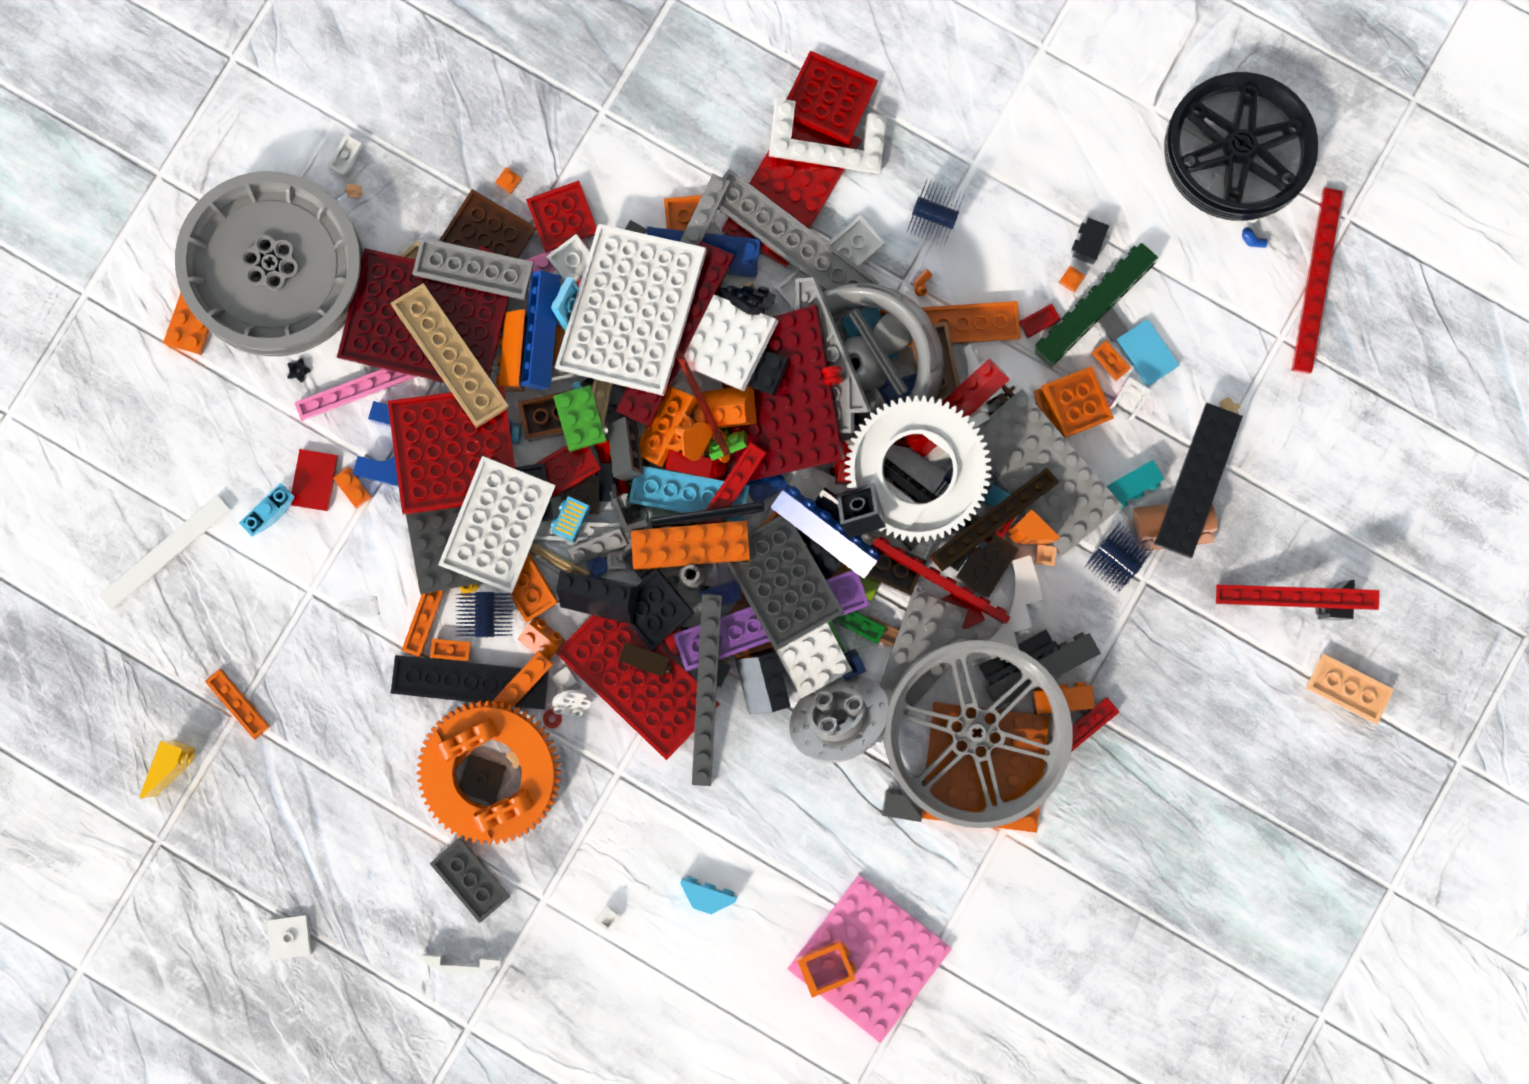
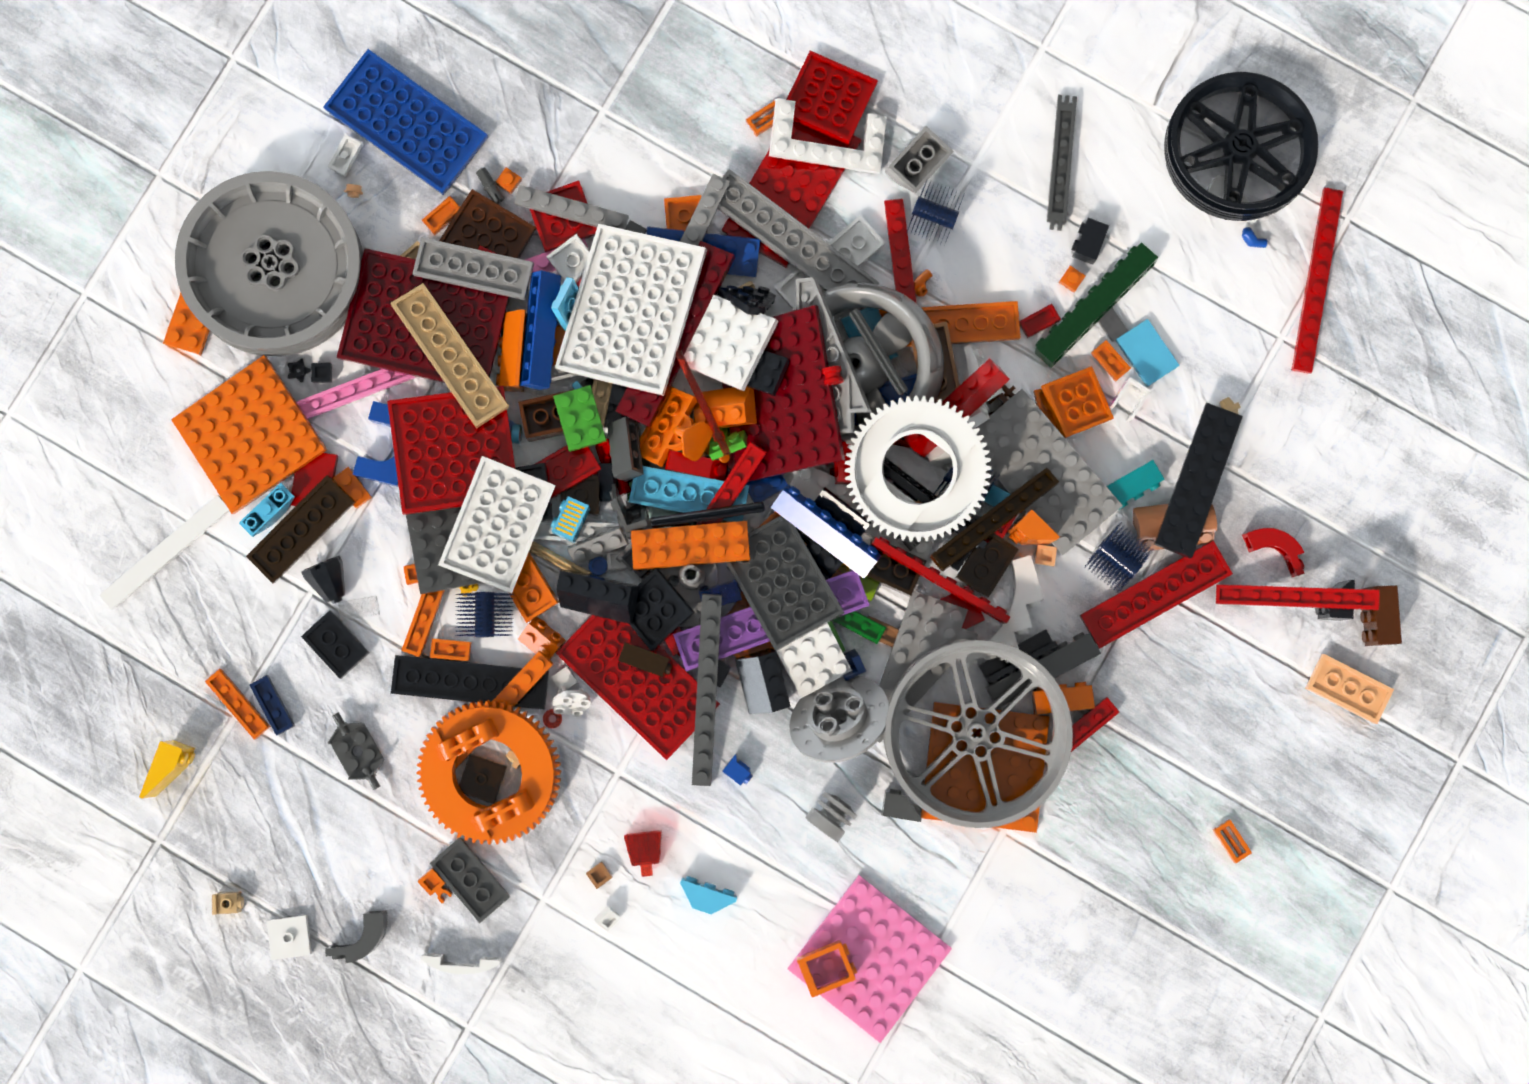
(219, 903): none -> tan brick
(249, 434): none -> orange plate
(272, 705): none -> dark blue plate
(300, 529): none -> dark brown plate
(321, 372): none -> black plate
(327, 579): none -> black cone
(335, 644): none -> black plate
(343, 742): none -> dark grey plate
(374, 930): none -> dark grey arch
(405, 121): none -> blue plate
(410, 574): none -> orange tile
(434, 884): none -> orange plate
(441, 215): none -> orange tile
(489, 185): none -> dark grey axle
(569, 208): none -> light grey plate
(599, 875): none -> medium nougat plate
(644, 850): none -> clear red torso
(738, 771): none -> blue window
(753, 127): none -> orange tile
(831, 816): none -> light grey wheel
(860, 511): black slope -> none
(899, 247): none -> red plate
(919, 160): none -> light grey slope
(1061, 162): none -> dark grey hinge
(1155, 594): none -> red plate
(1240, 855): none -> orange tile
(1280, 541): none -> red arch
(1383, 625): none -> reddish brown brick

